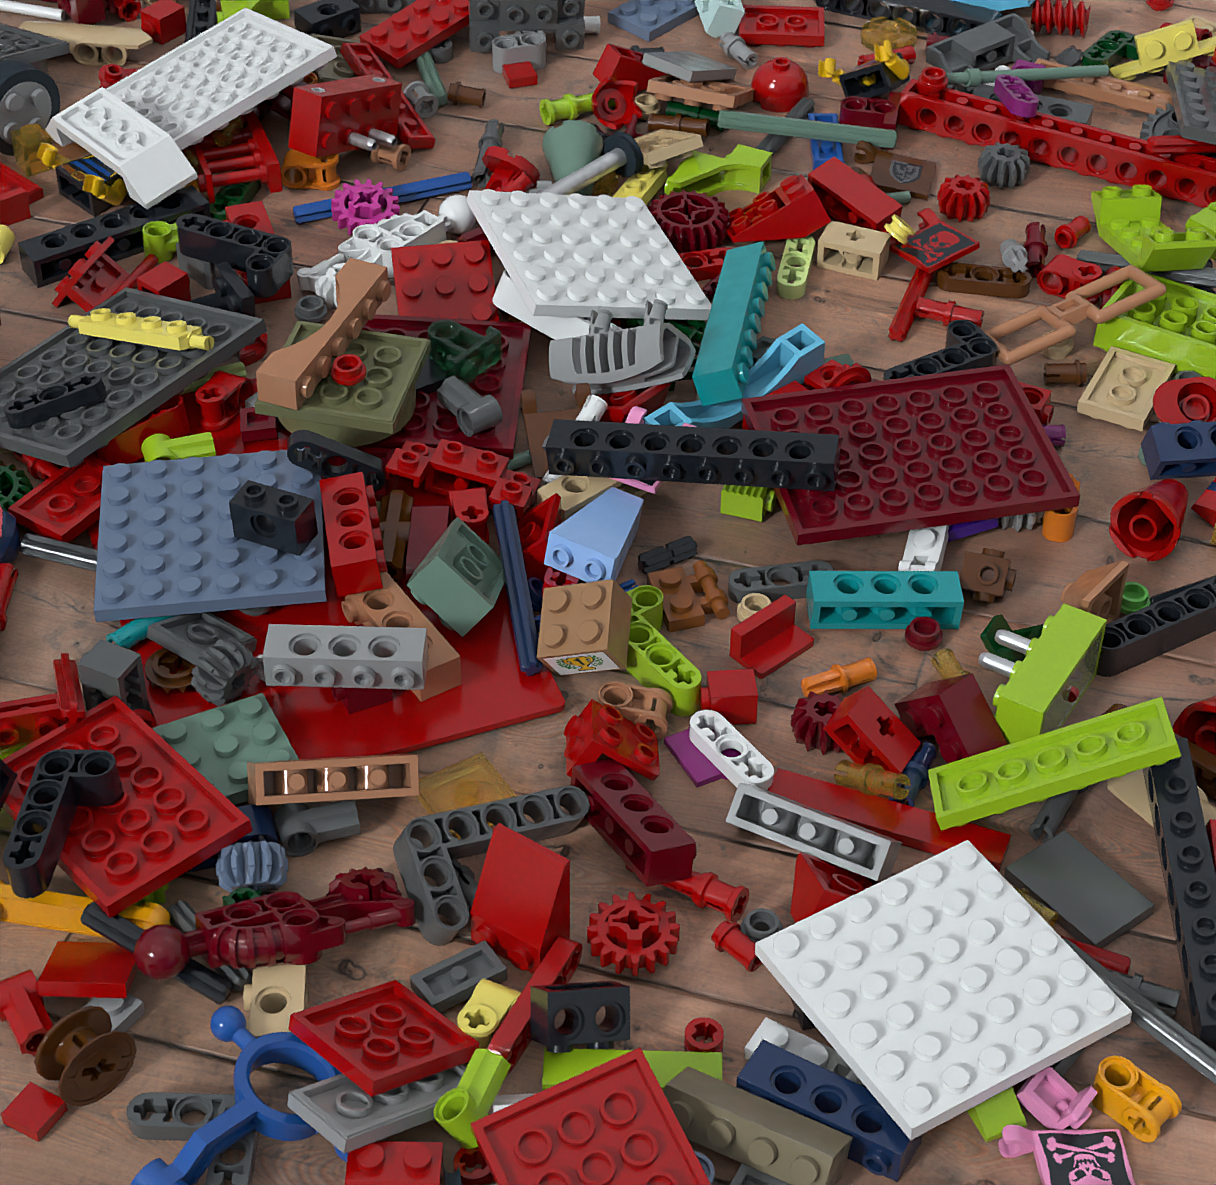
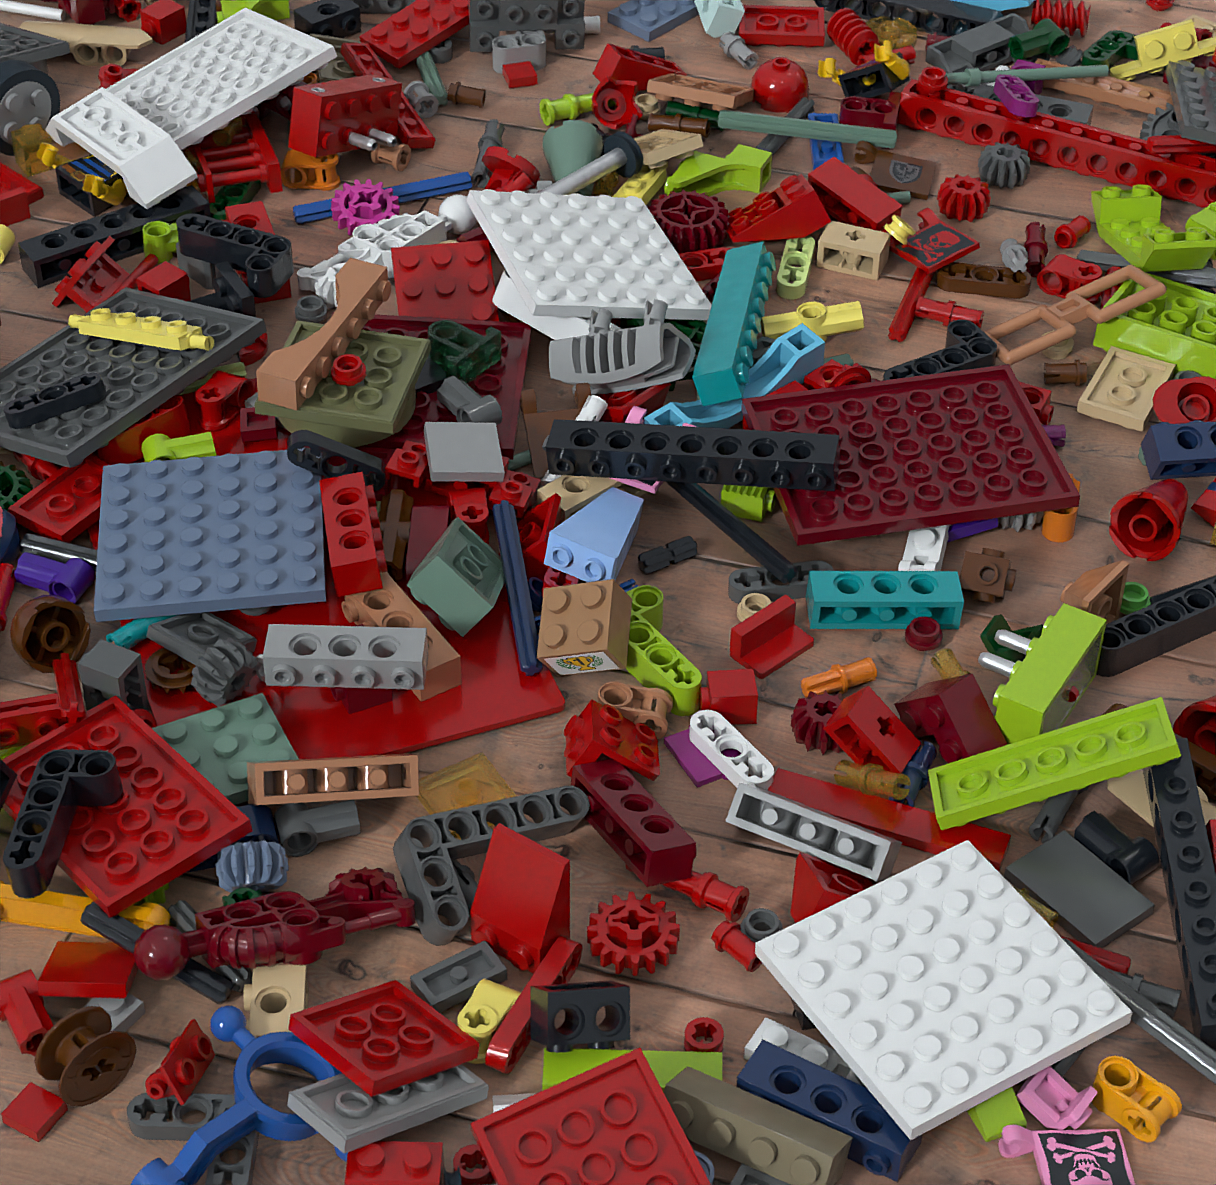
(48, 628): none -> reddish brown cylinder
(55, 577): none -> dark purple piece
(182, 1065): none -> red hinge
(273, 517): black brick -> none
(463, 451): none -> light grey tile
(472, 1096): lime piece -> none
(680, 605): dark orange plate -> none
(689, 66): light grey tile -> none
(737, 530): none -> black axle
(818, 318): none -> light yellow piece
(851, 34): none -> red piece
(1043, 38): none -> dark green piece
(1126, 856): none -> black piece

